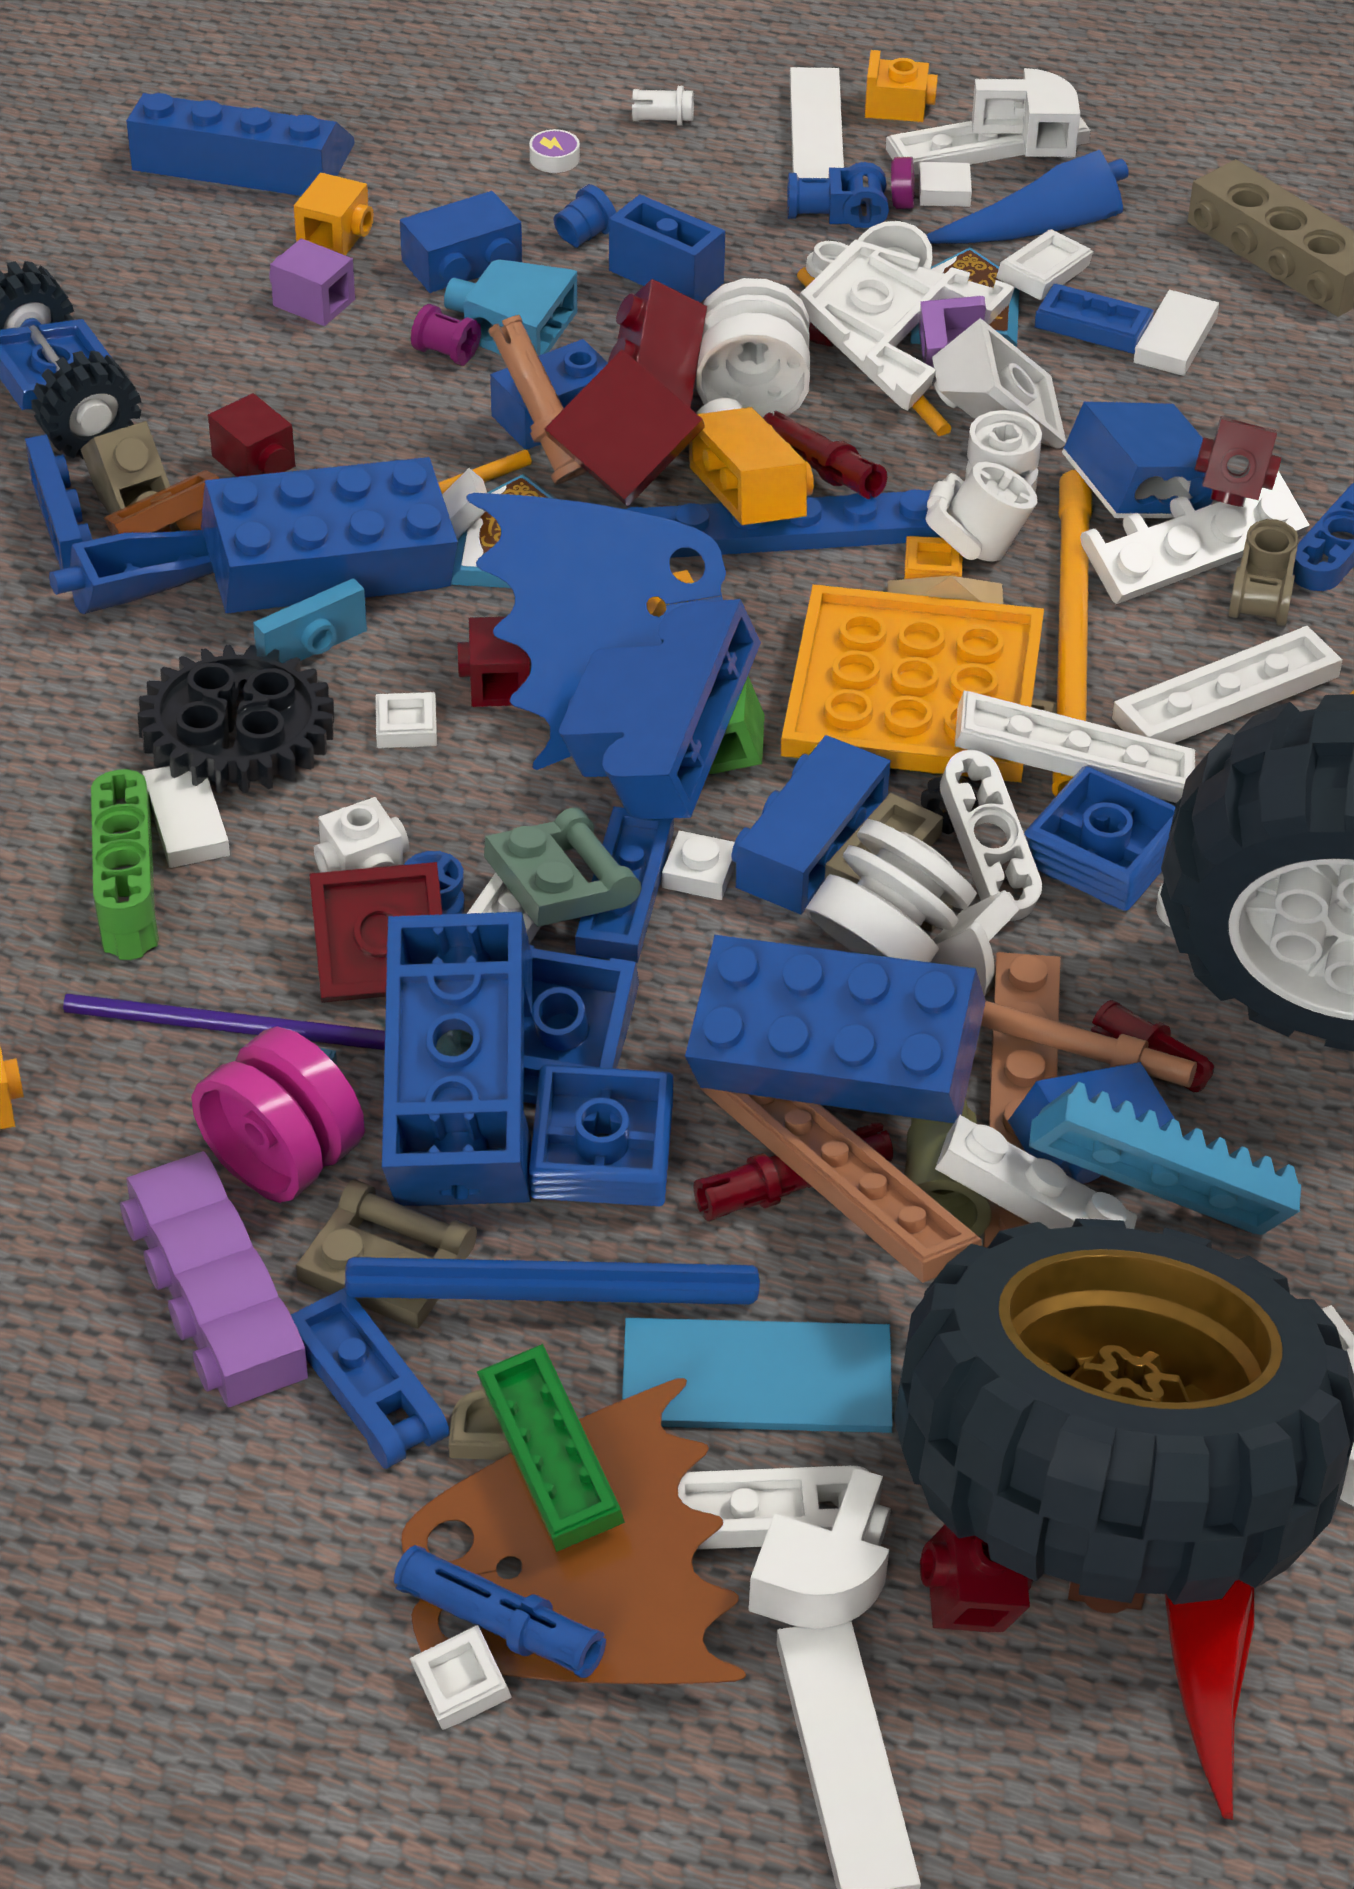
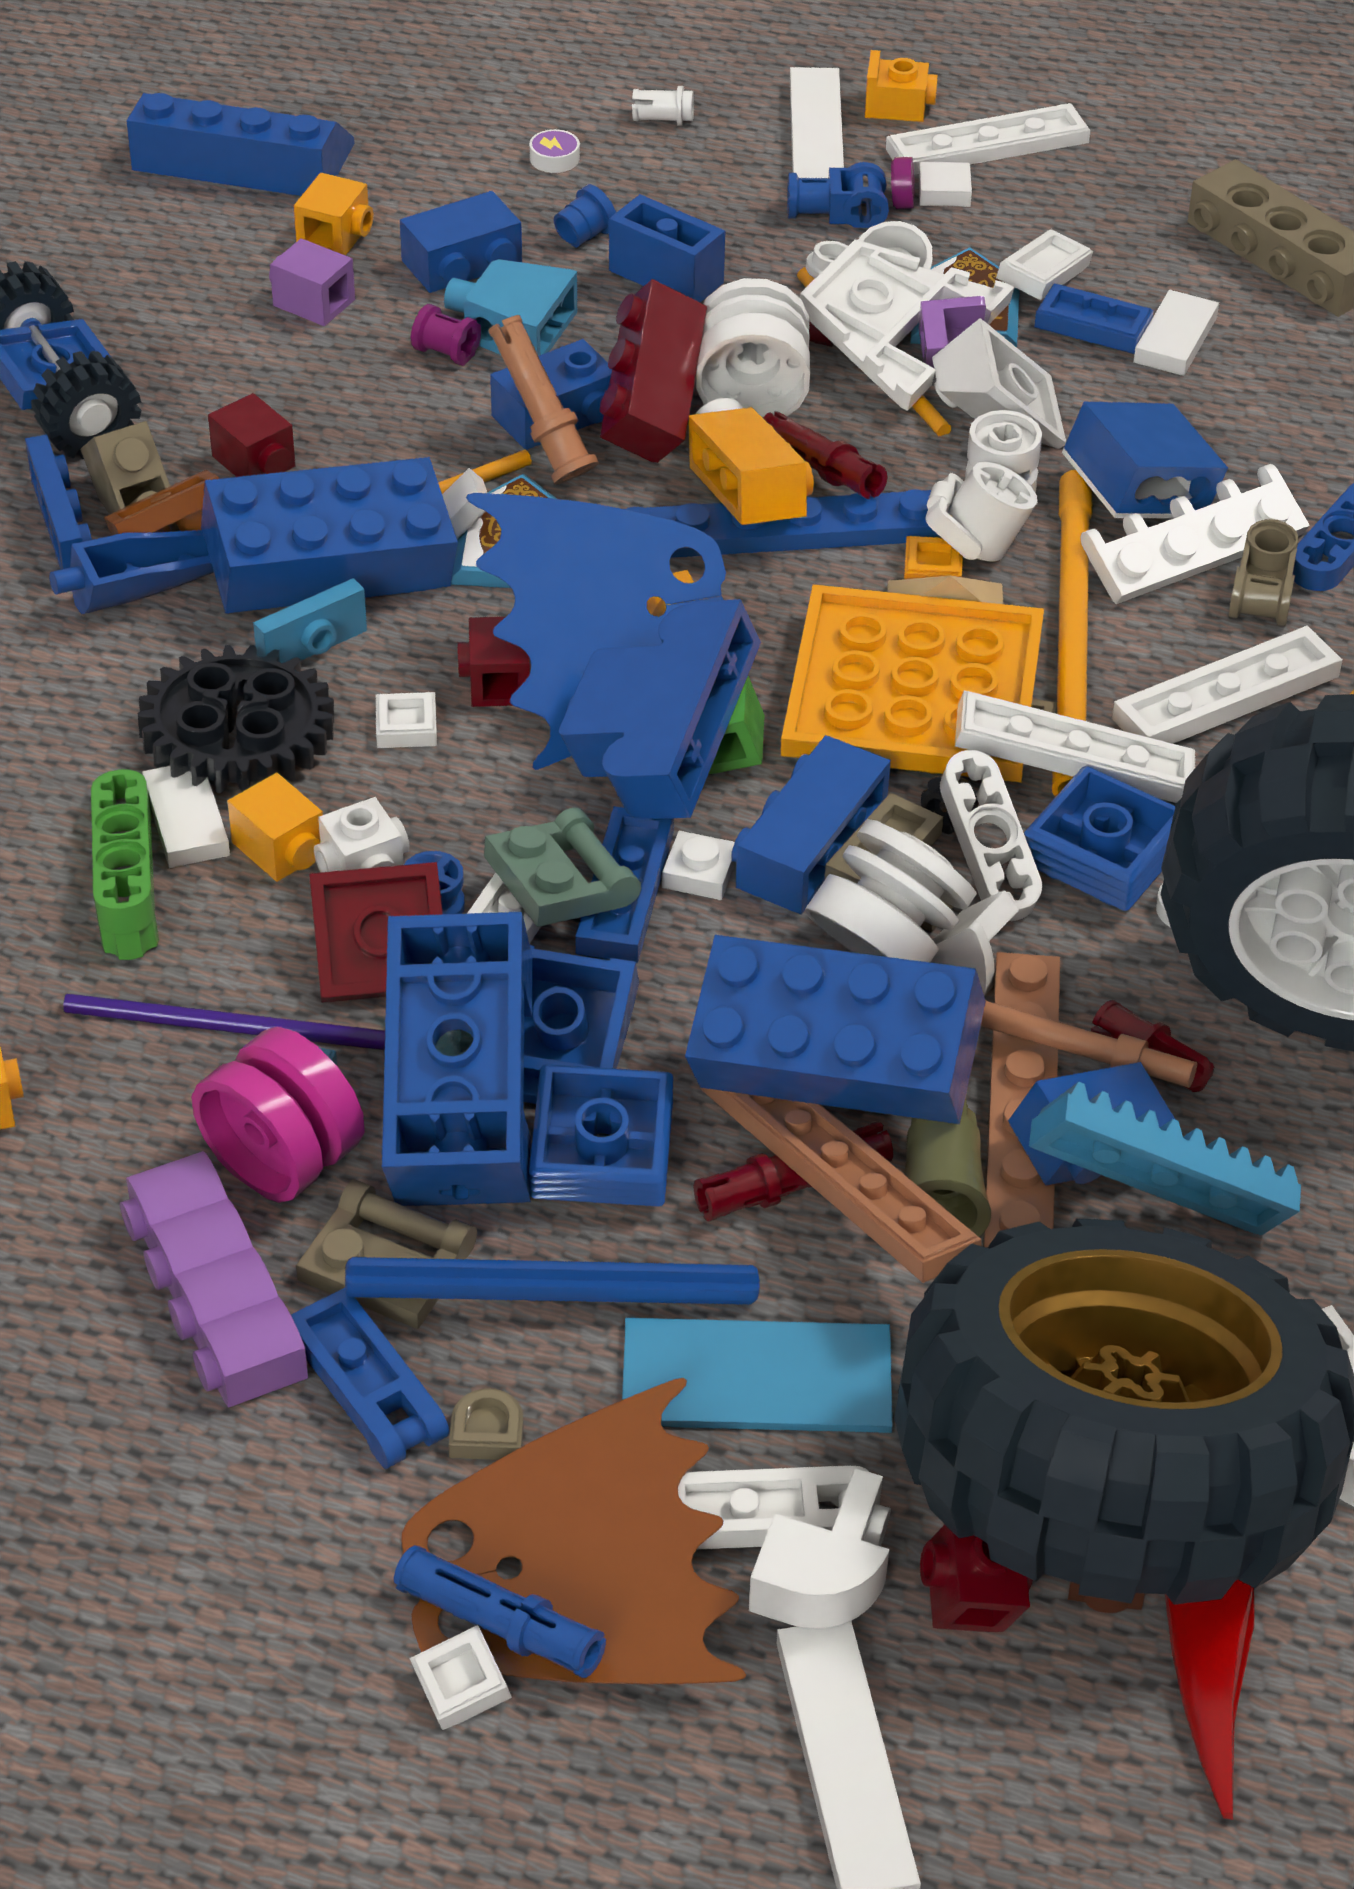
(275, 826): none -> light orange brick
(550, 1448): green plate -> none
(624, 427): dark red tile -> none
(1020, 1182): white plate -> none
(1037, 106): white brick -> none
(1058, 200): blue piece -> none
(1238, 439): dark red brick -> none

